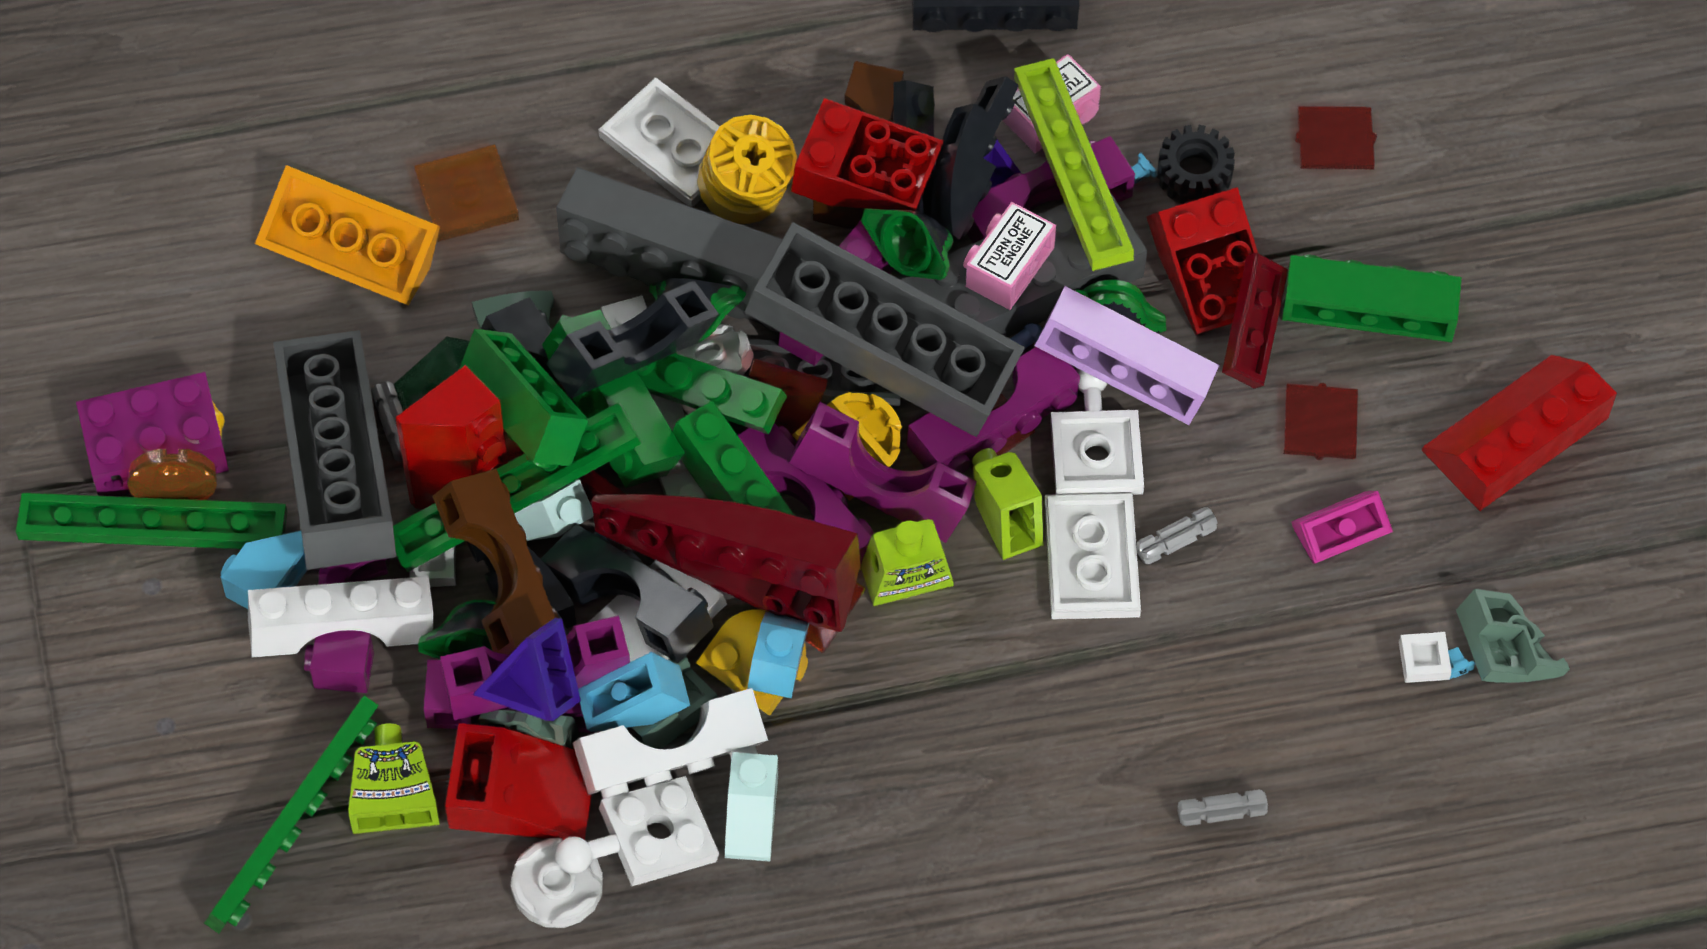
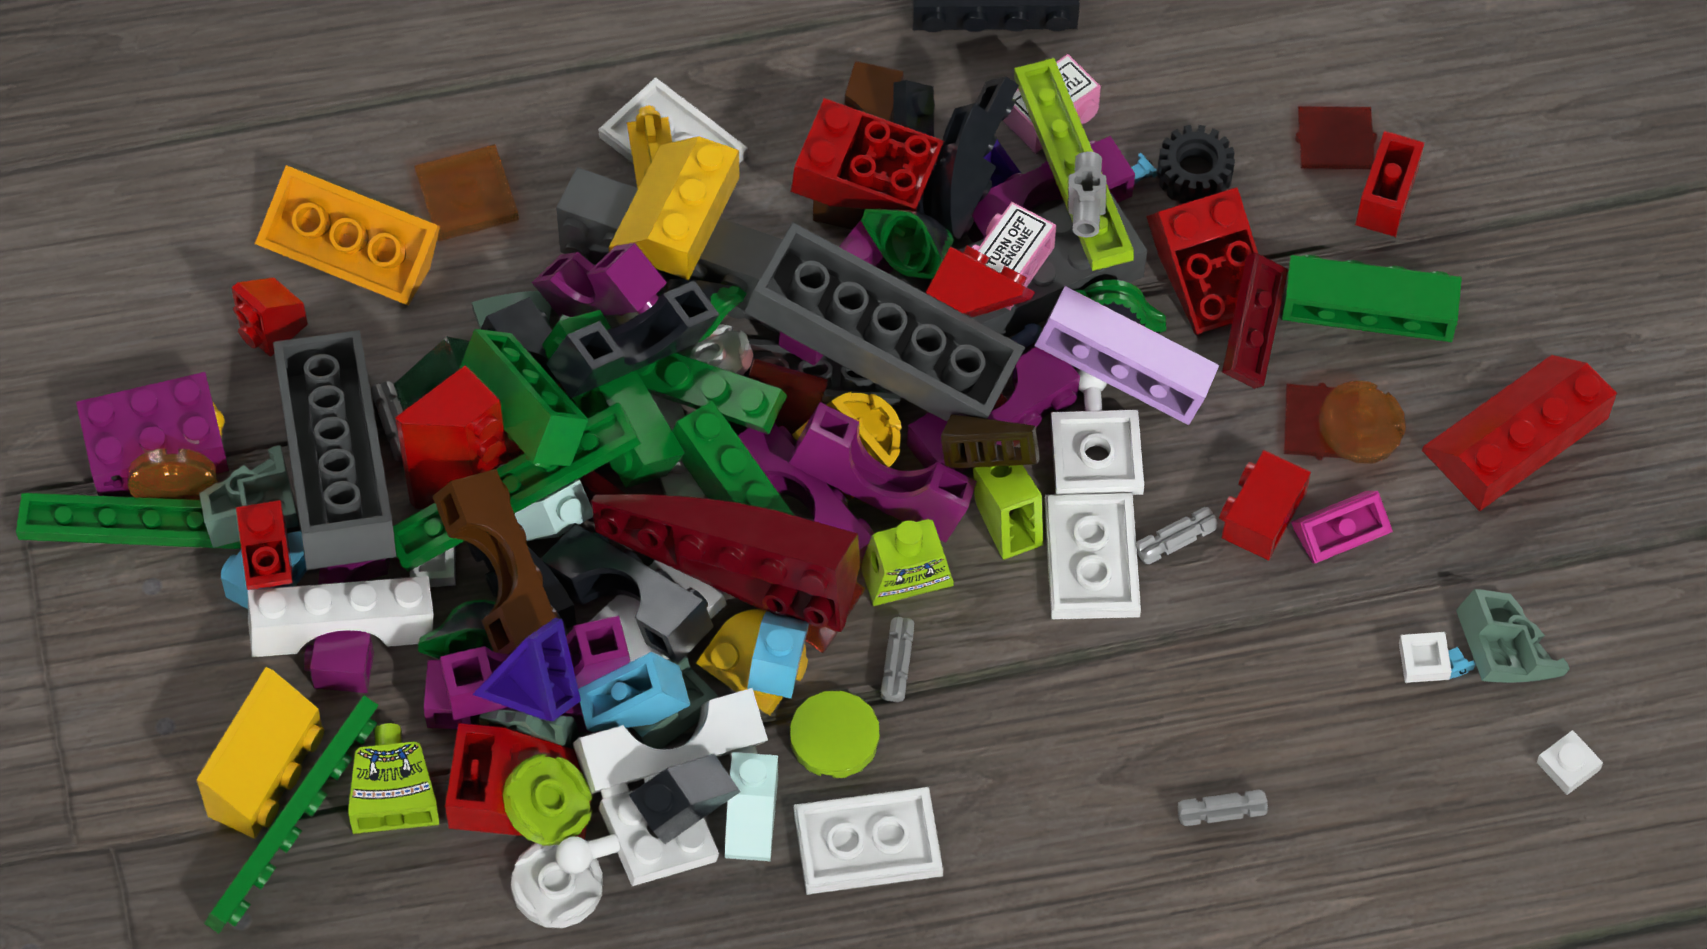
(247, 487): none -> sand green slope
(260, 755): none -> yellow slope
(264, 545): none -> red slope
(267, 313): none -> red slope
(547, 799): none -> lime tile
(615, 285): none -> magenta arch
(645, 138): none -> yellow hinge
(680, 203): none -> yellow slope
(683, 795): none -> black slope
(746, 169): yellow wheel -> none
(834, 734): none -> lime tile
(868, 840): none -> white tile
(897, 659): none -> light grey axle
(972, 443): none -> dark brown slope
(973, 286): none -> red slope
(1087, 194): none -> light grey axle
(1265, 504): none -> red brick
(1362, 422): none -> clear orange tile
(1389, 183): none -> red brick
(1569, 762): none -> white plate

